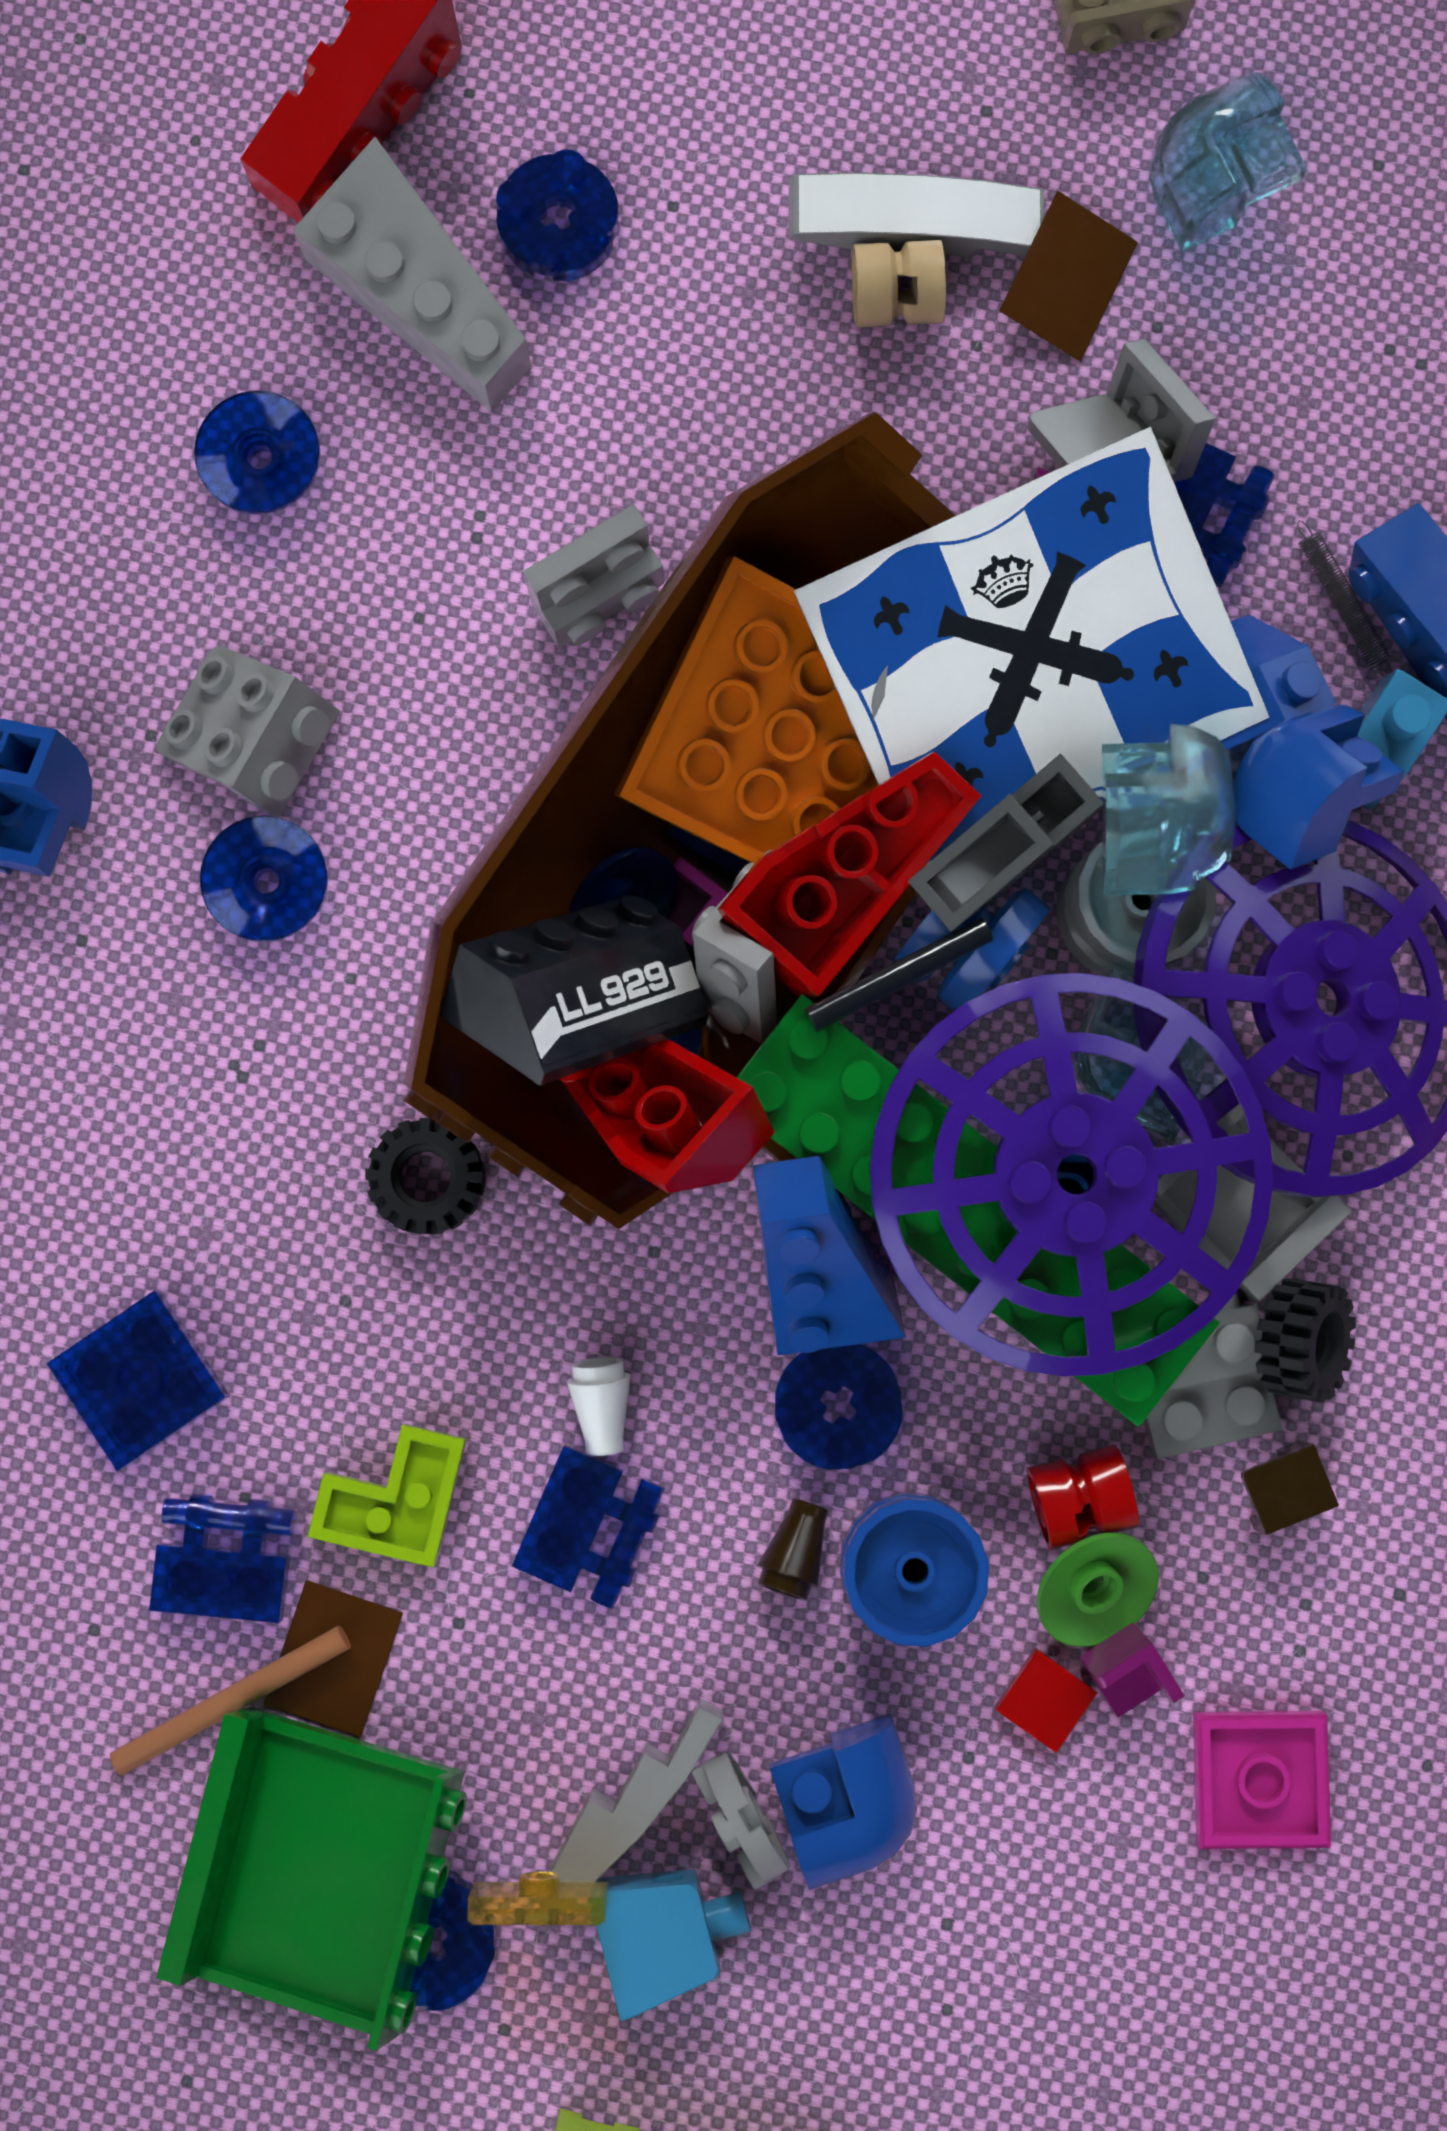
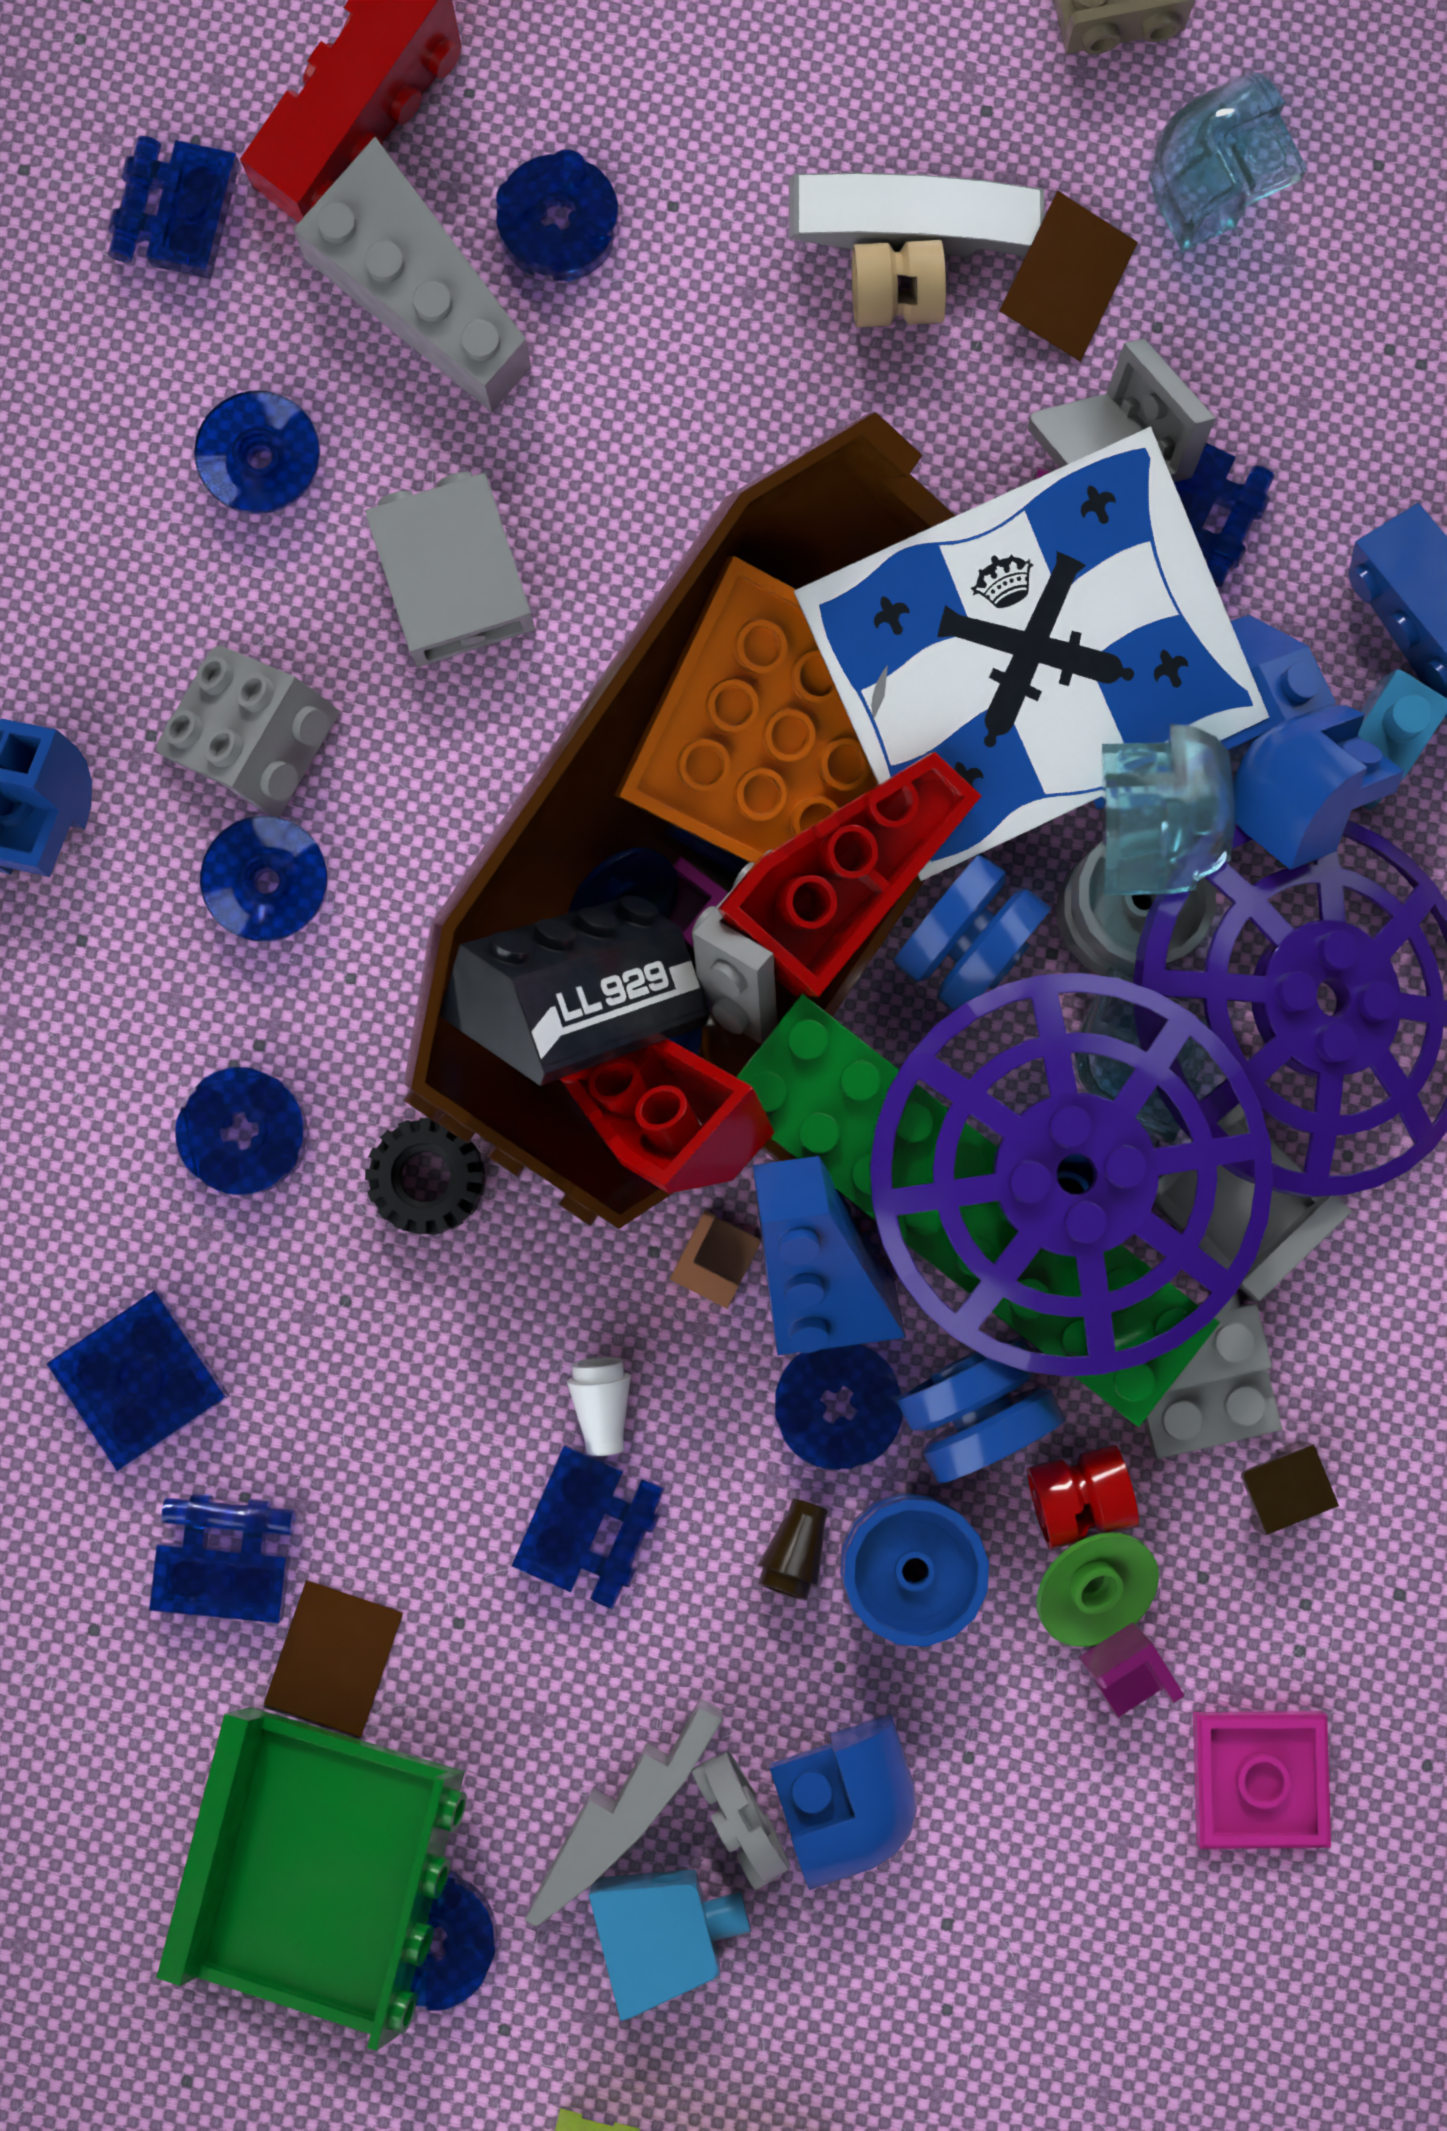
(190, 211): none -> clear blue plate
(212, 1111): none -> clear blue plate
(230, 1699): nougat bar -> none
(406, 1515): lime plate -> none
(449, 568): none -> light grey panel
(538, 1901): clear yellow plate -> none
(595, 578): light grey plate -> none
(715, 1259): none -> nougat panel
(898, 975): black bar -> none
(983, 1416): none -> blue wheel
(1006, 843): dark grey slope -> none
(1045, 1700): red piece -> none
(1305, 1340): black tyre -> none
(1323, 560): dark grey piece -> none

